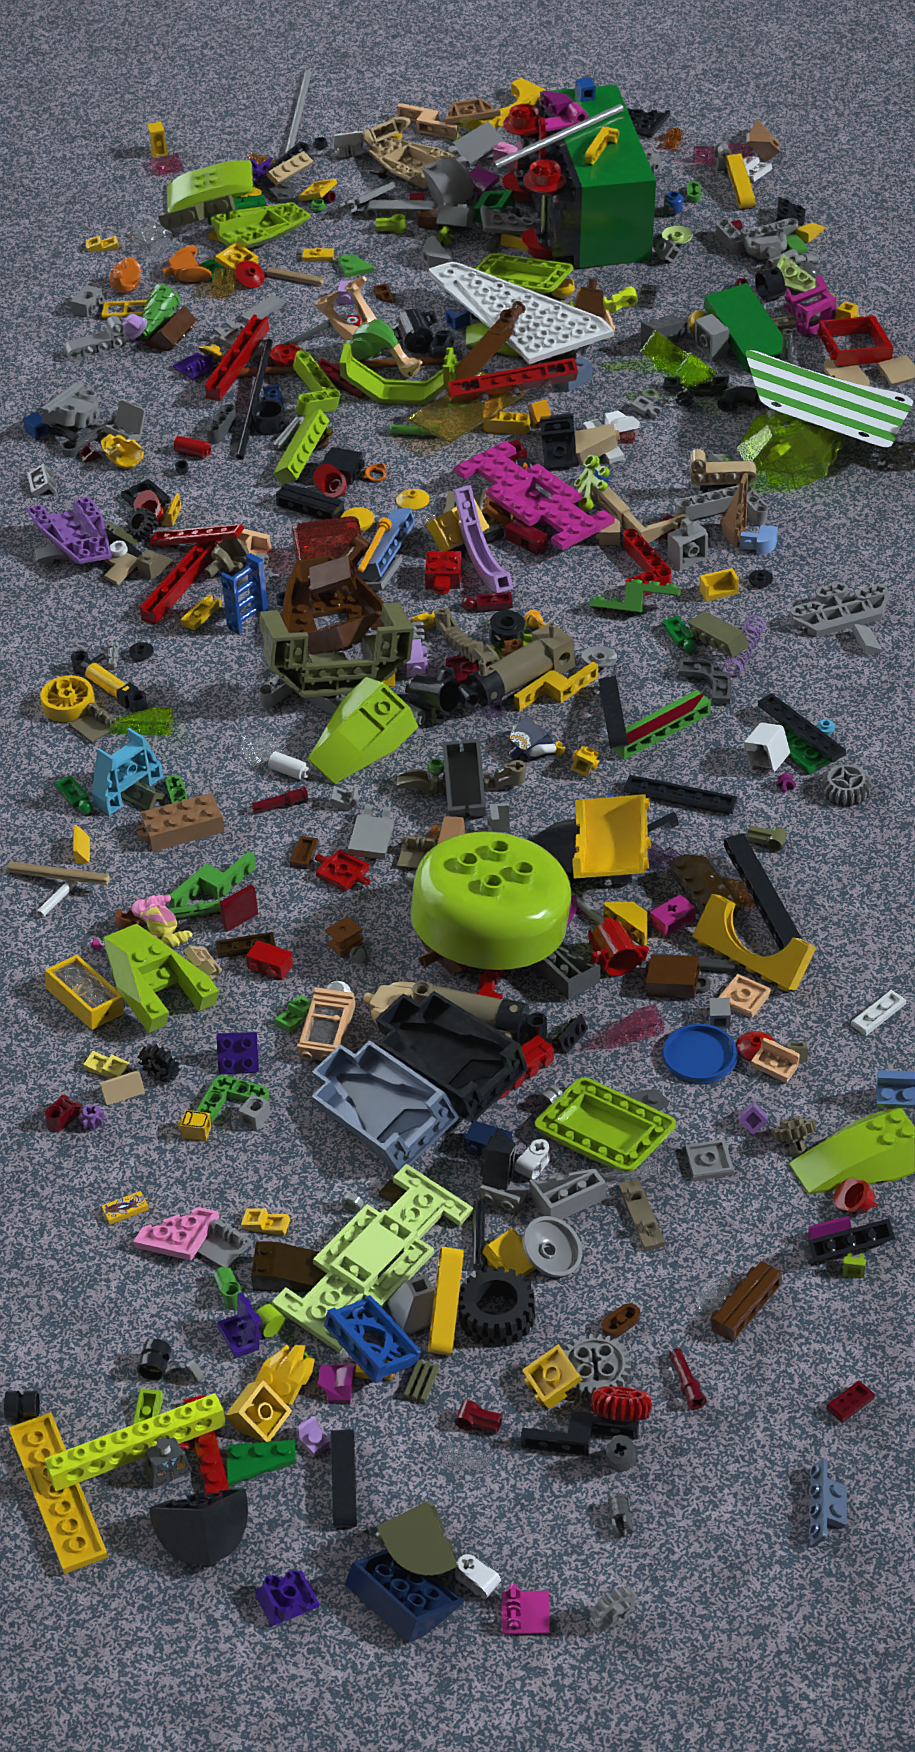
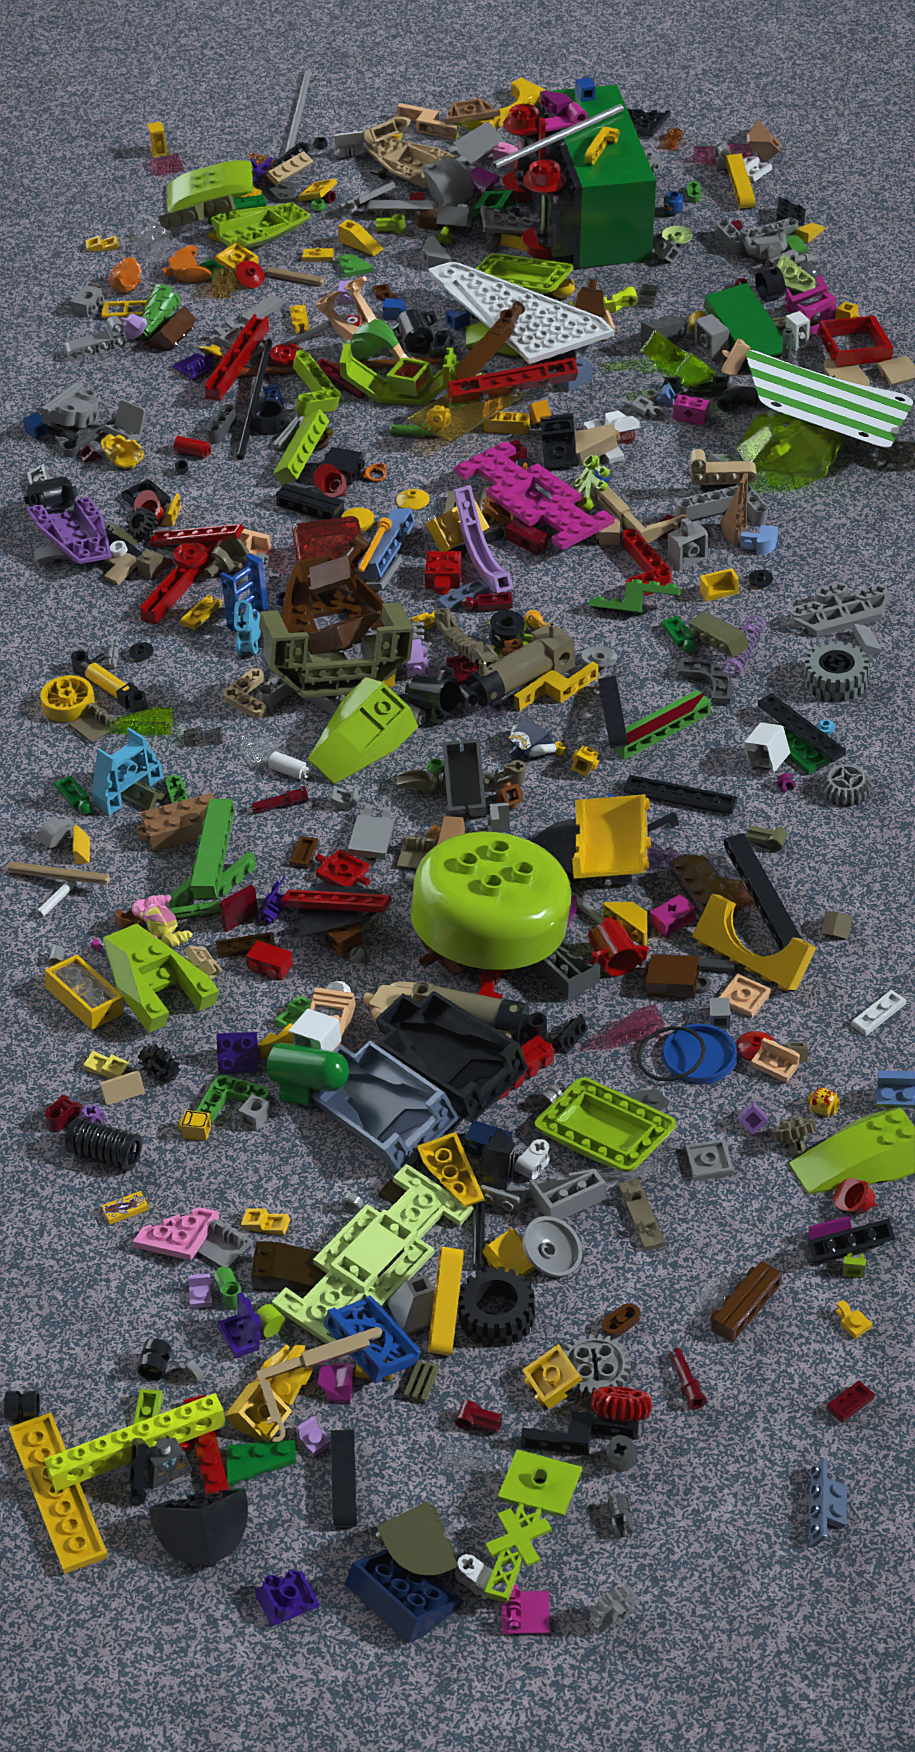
(52, 493): none -> black container
(54, 831): none -> light grey brick
(56, 955): none -> light grey hinge
(96, 1148): none -> black piece
(138, 1472): none -> black hinge
(190, 555): none -> red tile
(197, 737): none -> clear smoke slope
(200, 1291): none -> lavender bracket
(212, 848): none -> bright green brick
(247, 628): none -> medium azure piece
(255, 707): none -> tan beam
(271, 904): none -> dark purple hinge
(283, 1037): none -> yellow slope
(299, 318): none -> yellow hinge
(303, 1069): none -> green piece
(310, 1359): none -> tan hinge
(316, 1031): none -> white piece
(322, 920): none -> black piece
(336, 901): none -> red plate
(358, 238): none -> yellow slope
(393, 308): none -> blue brick
(409, 376): none -> lime piece
(442, 413): none -> yellow brick
(451, 1167): none -> yellow wedge
(455, 597): none -> sand blue tile
(515, 794): none -> dark orange brick
(521, 1490): none -> lime piece
(666, 395): none -> medium blue tile
(678, 1076): none -> black piece
(691, 409): none -> dark pink brick
(735, 357): none -> light nougat panel
(801, 329): none -> white brick
(824, 1102): none -> yellow head
(836, 924): none -> dark tan panel
(845, 673): none -> light grey wheel
(853, 1322): none -> yellow plate

